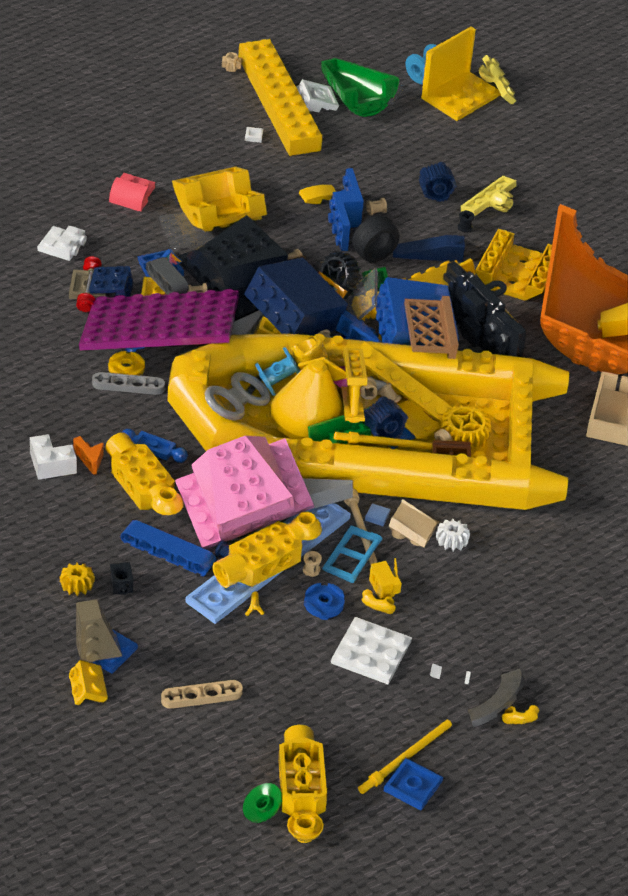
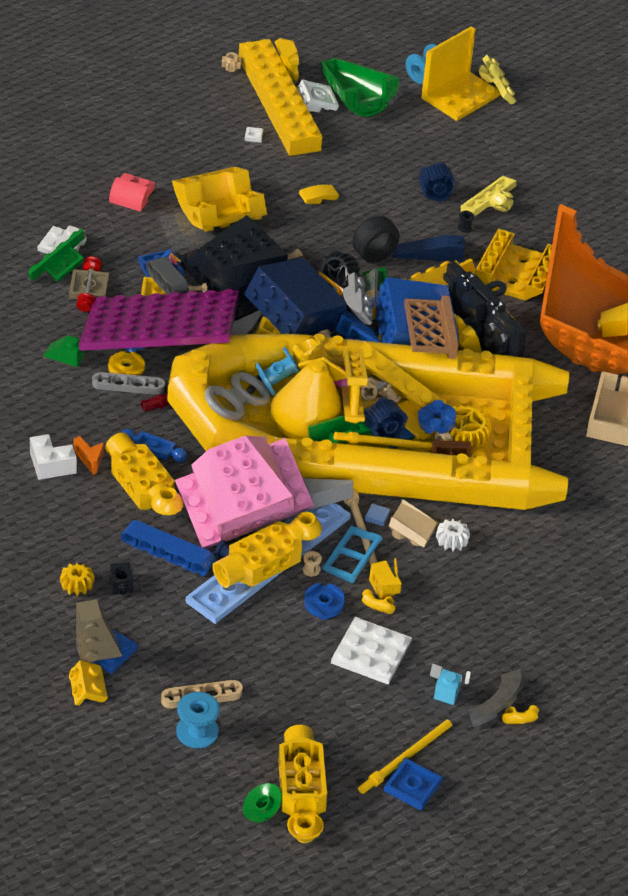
(61, 260): none -> green bracket
(66, 351): none -> green slope
(112, 280): dark blue bracket -> none
(159, 401): none -> dark red pin
(197, 720): none -> dark azure hose
(254, 605): yellow bar -> none
(289, 57): none -> yellow slope
(346, 209): blue bracket -> none
(357, 299): none -> light grey slope
(376, 206): tan bush -> none
(429, 422): none -> blue plate
(448, 686): none -> medium azure brick
(467, 336): none -> yellow slope

